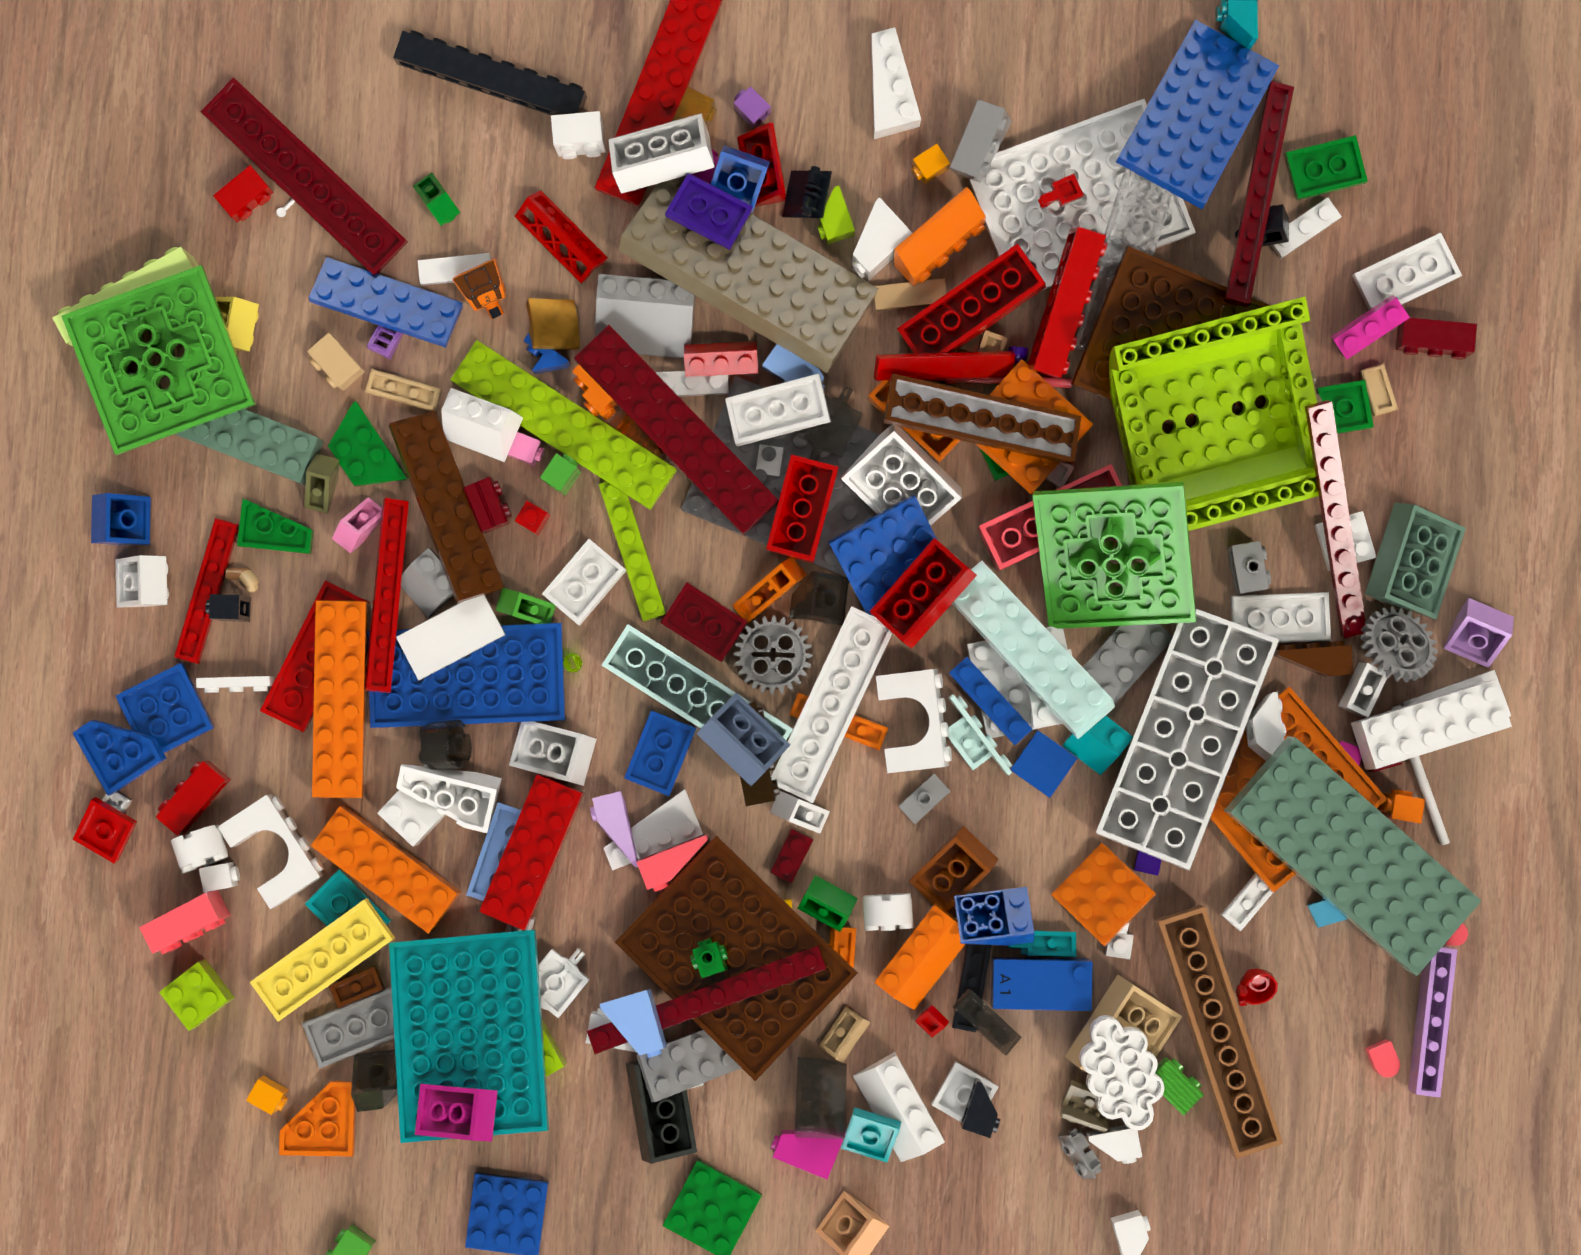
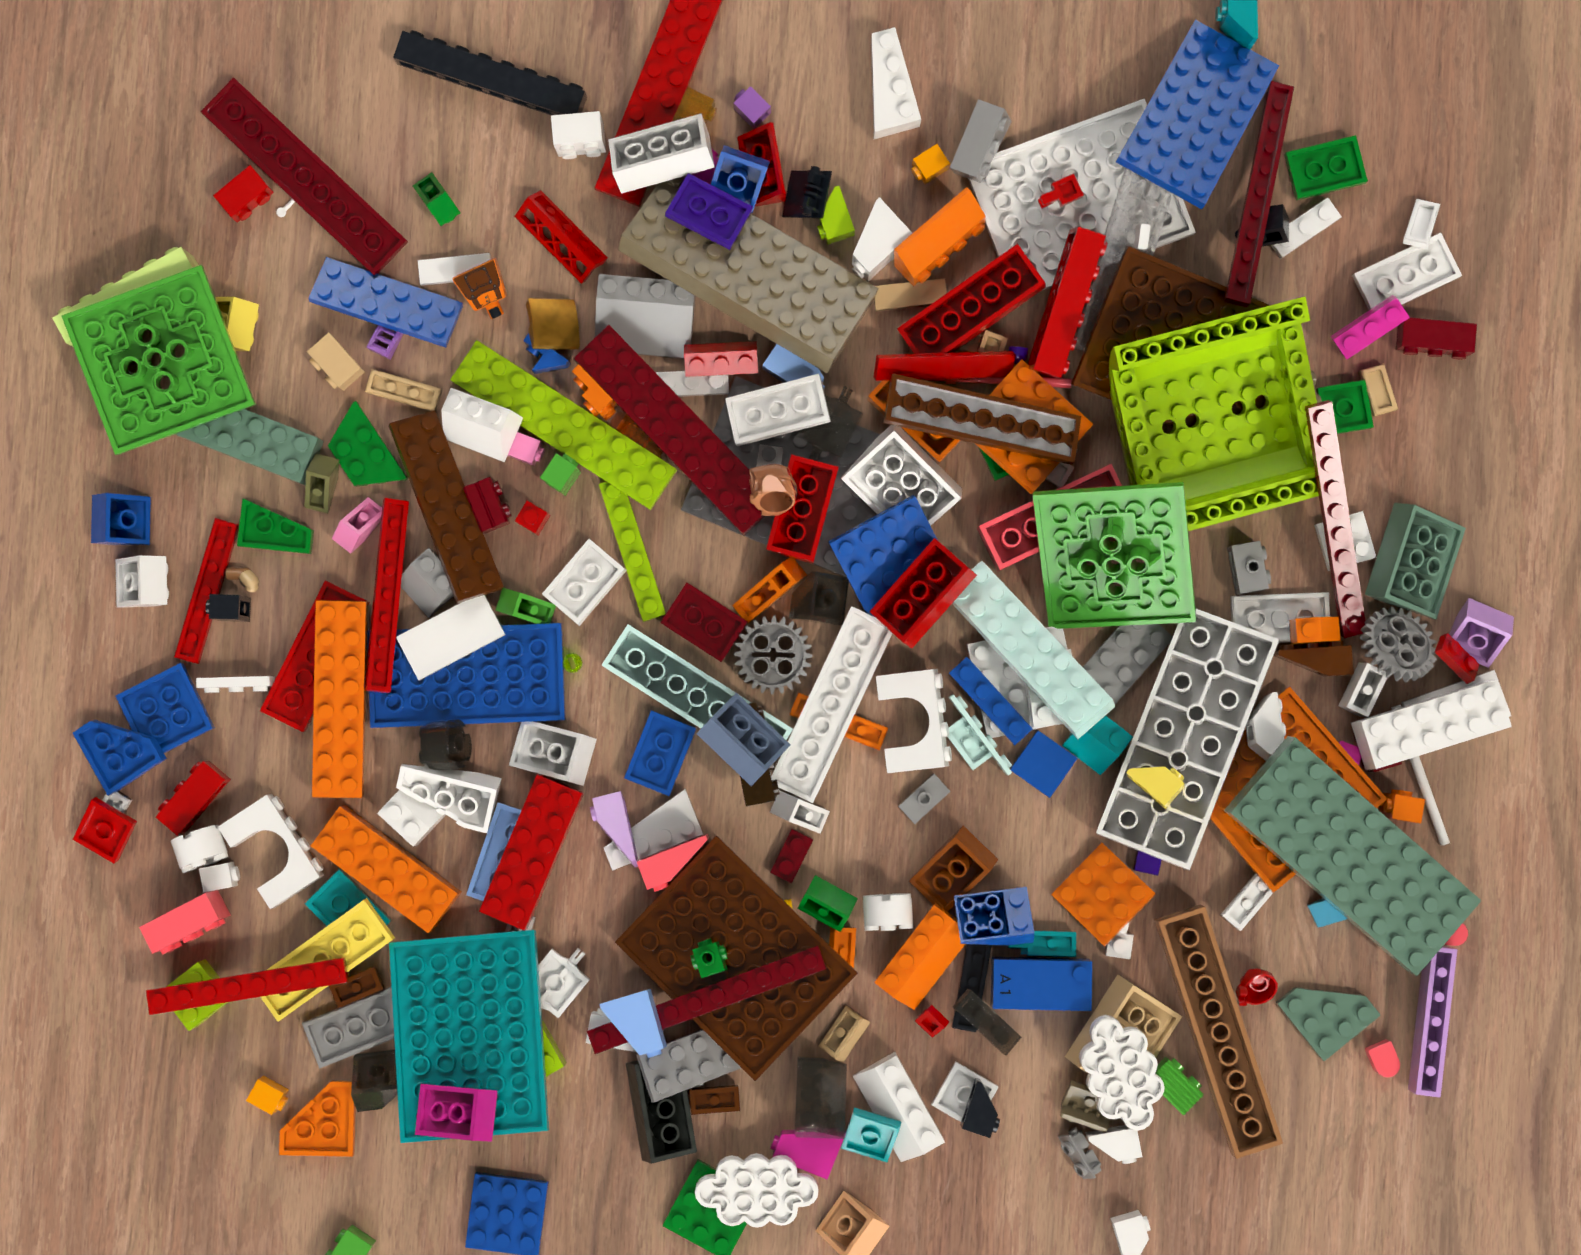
(247, 986): none -> red plate
(714, 1099): none -> reddish brown plate
(756, 1190): none -> white plate
(772, 489): none -> nougat piece
(1141, 236): none -> white tile
(1158, 782): none -> light yellow slope
(1314, 630): none -> orange slope
(1327, 1017): none -> sand green plate
(1421, 223): none -> white tile
(1457, 658): none -> red plate

